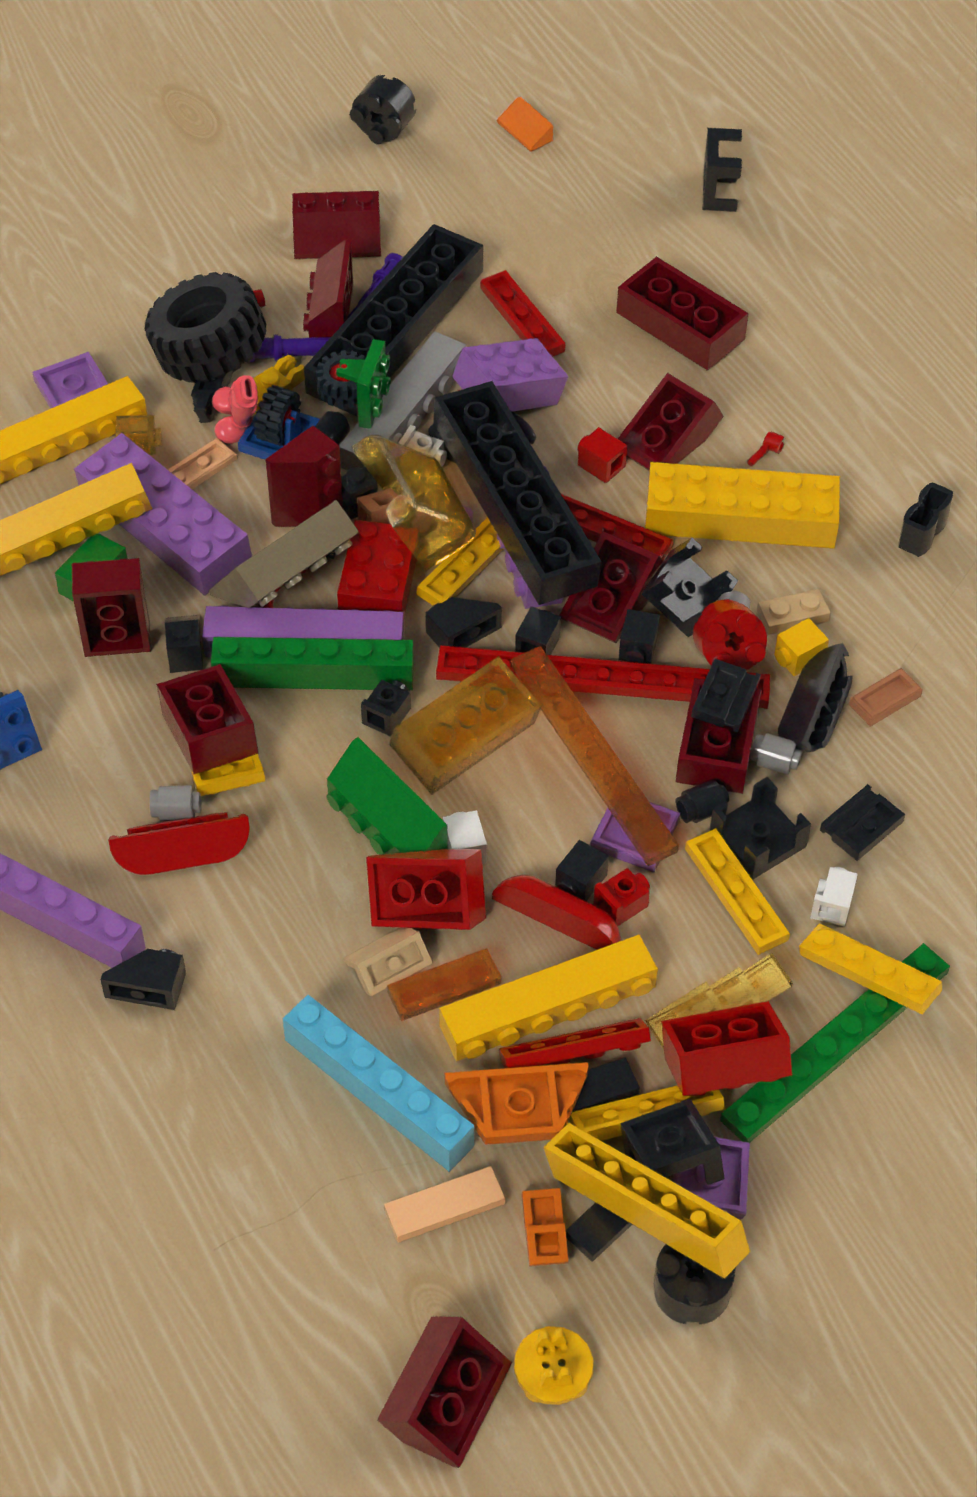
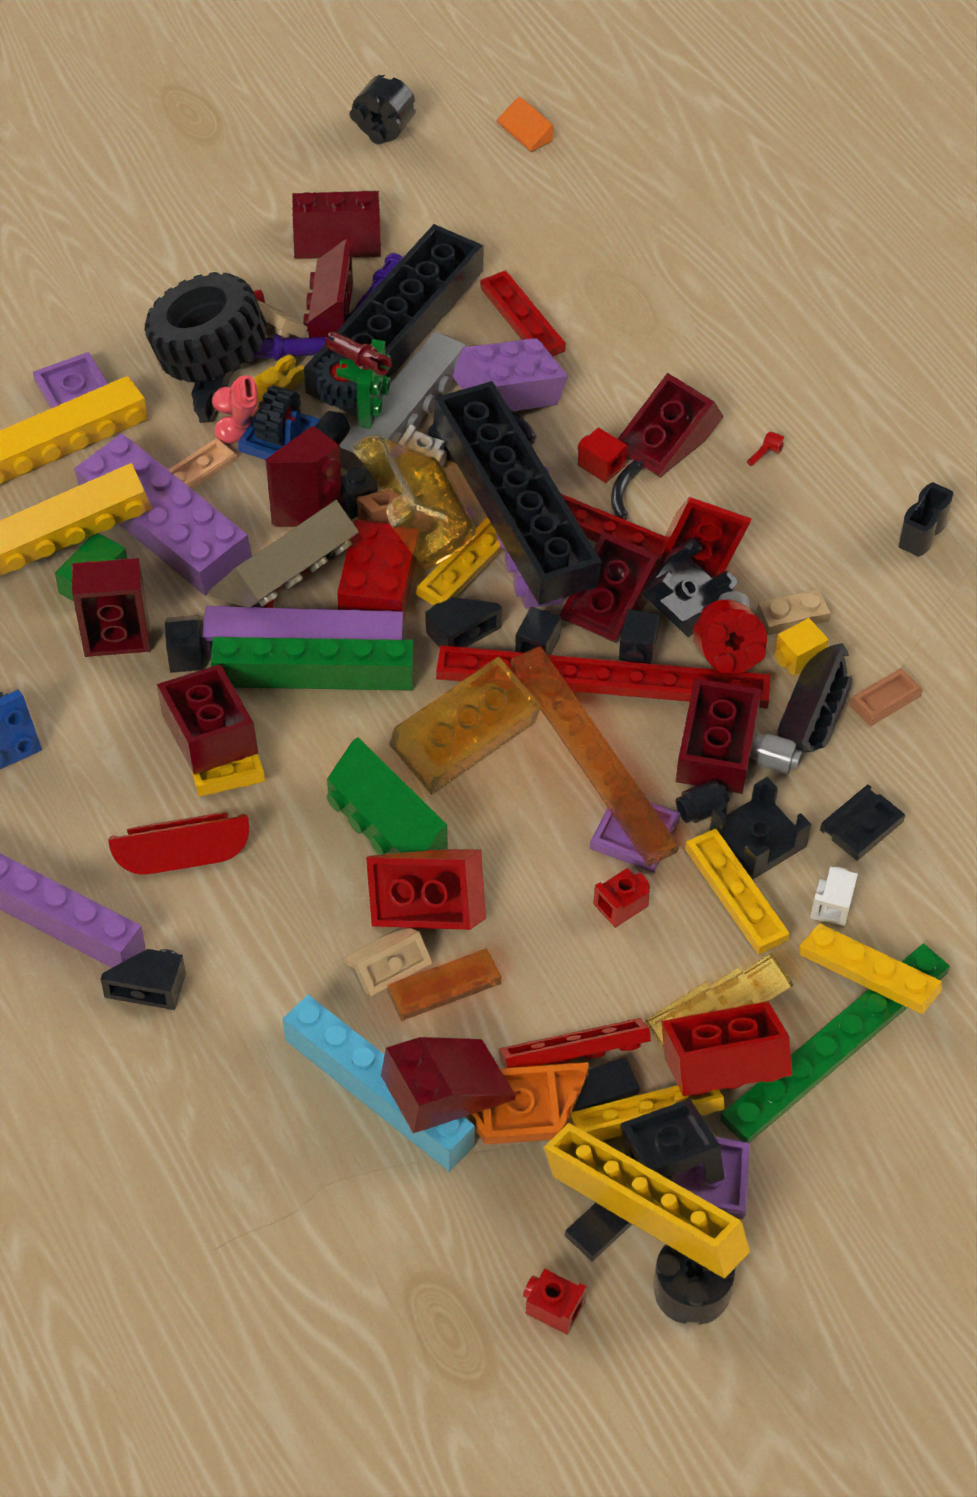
(141, 431): clear yellow brick -> none
(174, 802): light grey brick -> none
(283, 323): none -> tan plate
(363, 355): none -> dark red pin
(386, 706): black brick -> none
(443, 1080): none -> dark red slope
(444, 1204): light nougat tile -> none
(445, 1390): dark red slope -> none
(466, 832): white brick -> none
(544, 1227): orange slope -> none
(548, 998): yellow brick -> none
(556, 1383): yellow plate -> none
(557, 1311): none -> red brick
(558, 910): red brick -> none
(581, 870): black brick -> none
(619, 487): none -> black piece
(682, 313): dark red brick -> none
(713, 528): none -> red slope
(720, 169): black panel -> none
(725, 695): black plate -> none
(743, 505): yellow brick -> none

